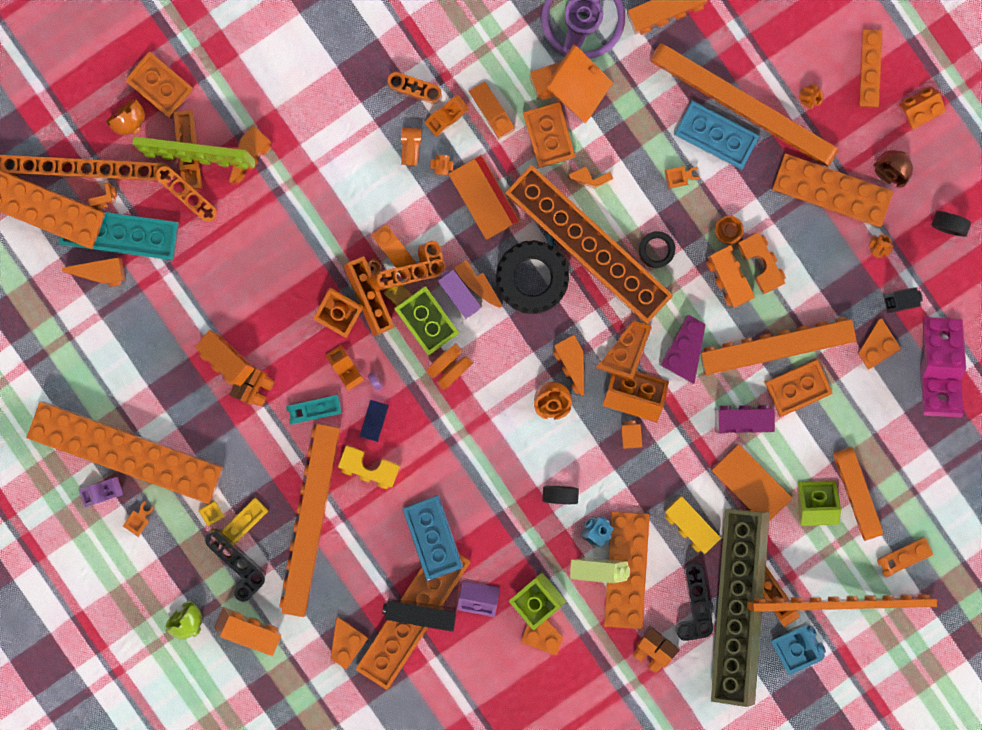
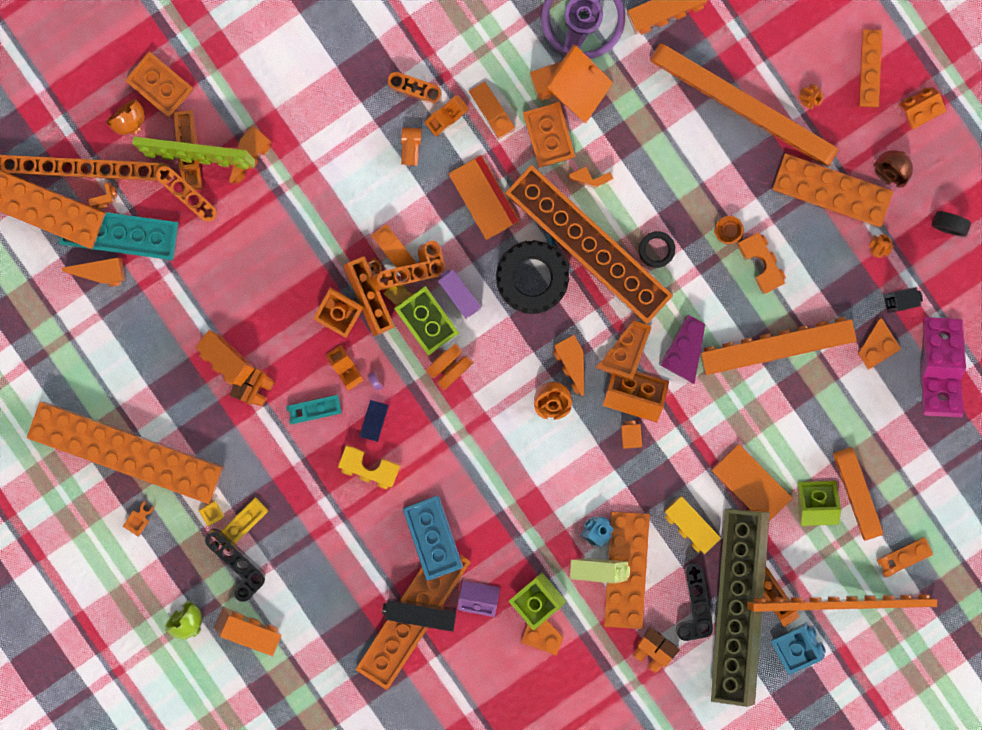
(100, 492): medium lavender slope -> none
(310, 521): orange brick -> none
(346, 643): orange wing -> none
(441, 164): orange gear -> none
(478, 284): orange slope -> none
(560, 495): black tyre -> none
(678, 176): orange plate -> none
(716, 135): dark azure tile -> none
(729, 277): orange wedge -> none
(744, 419): magenta wedge -> none
(798, 388): orange tile -> none

